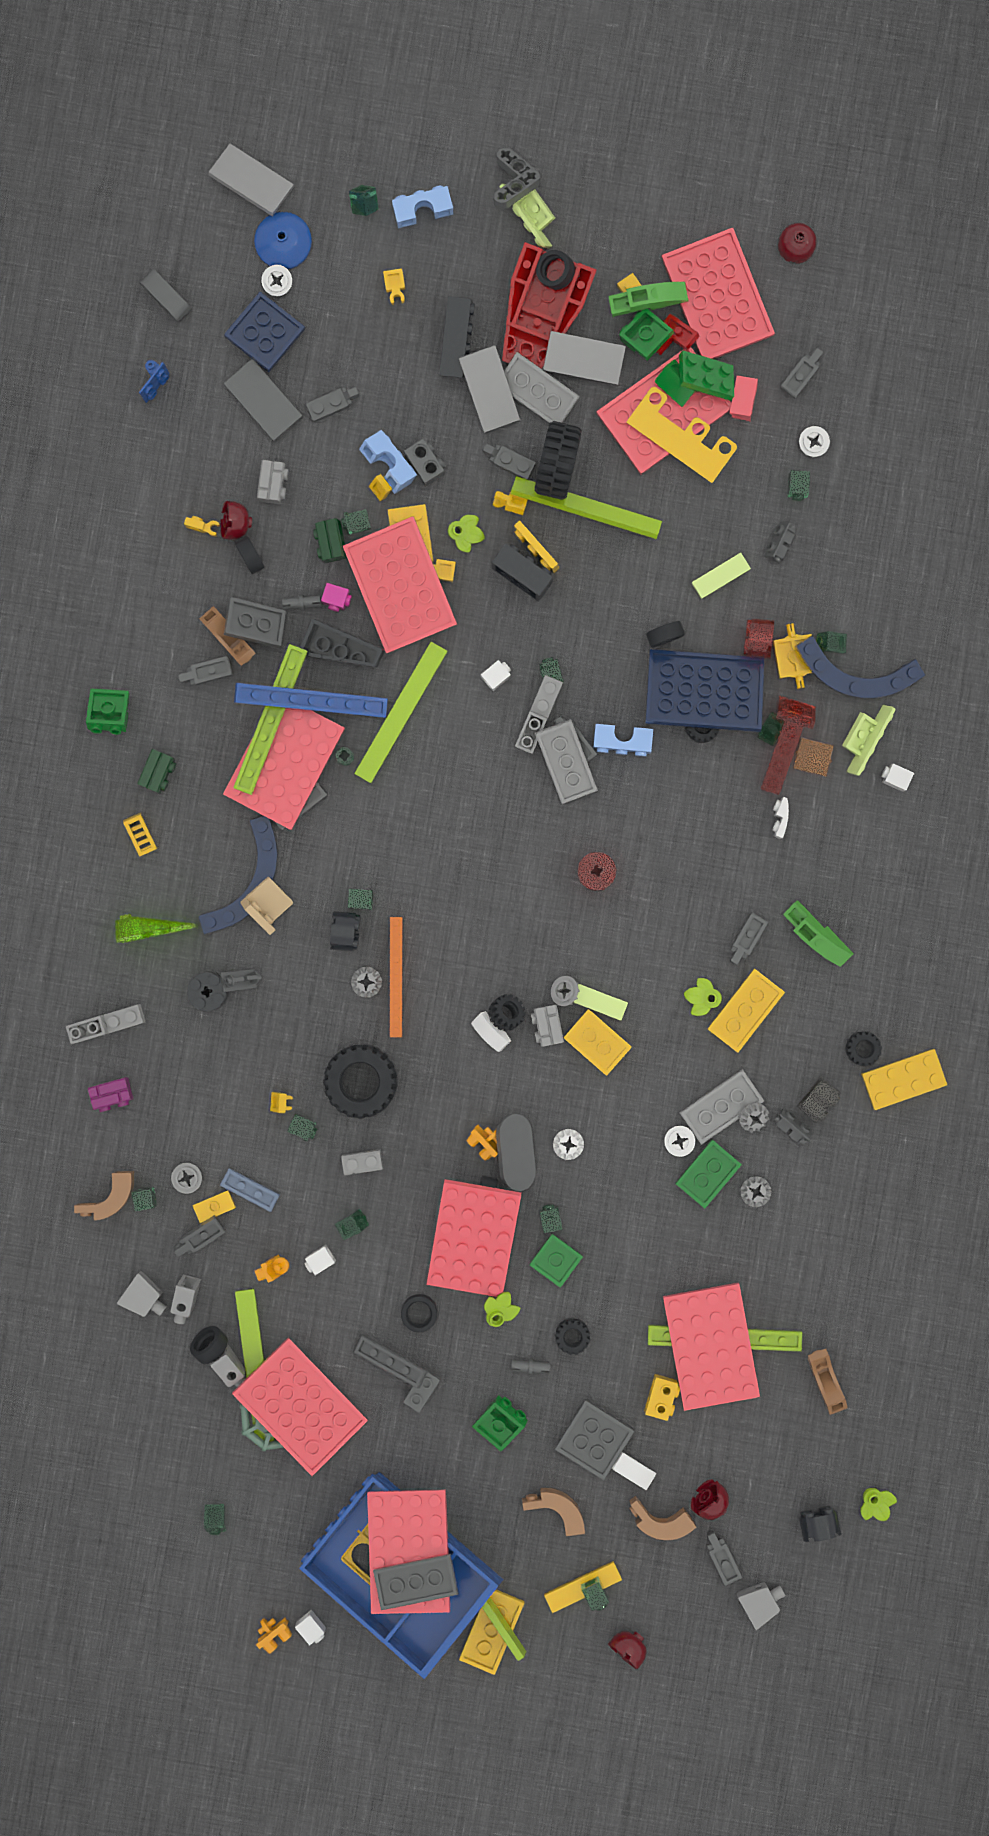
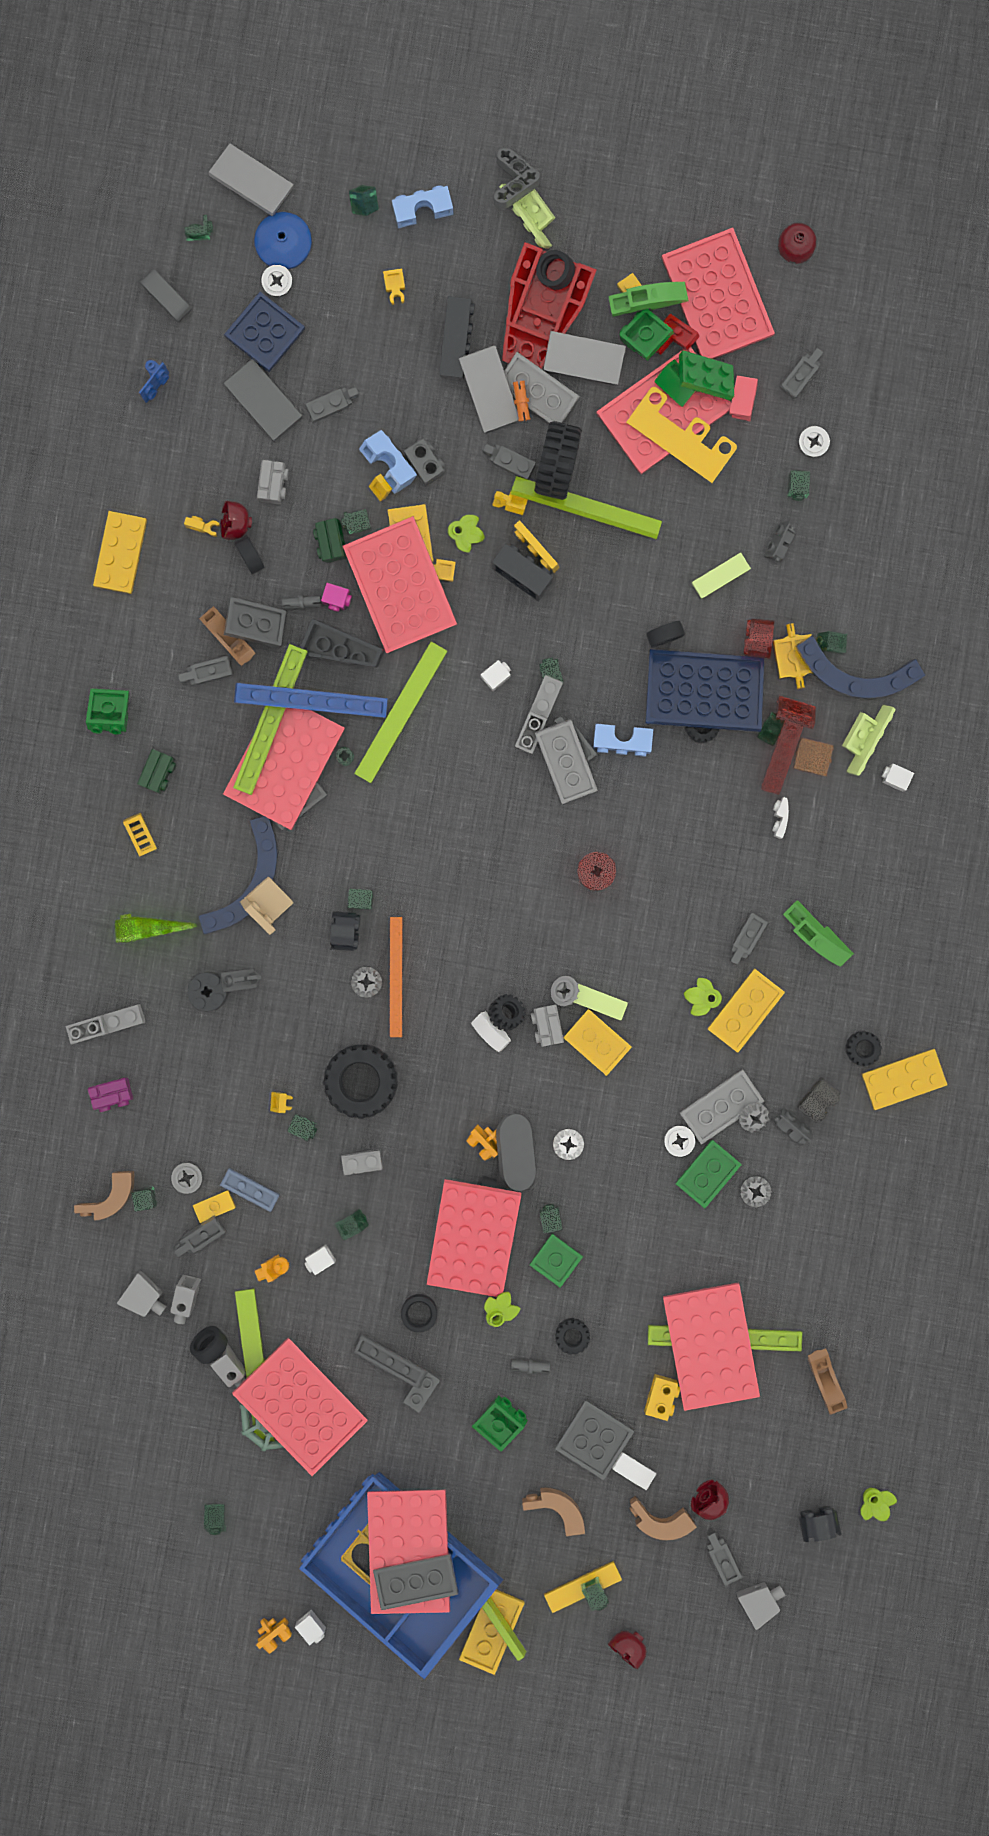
(120, 552): none -> yellow plate
(199, 232): none -> clear green bracket
(521, 401): none -> orange pin

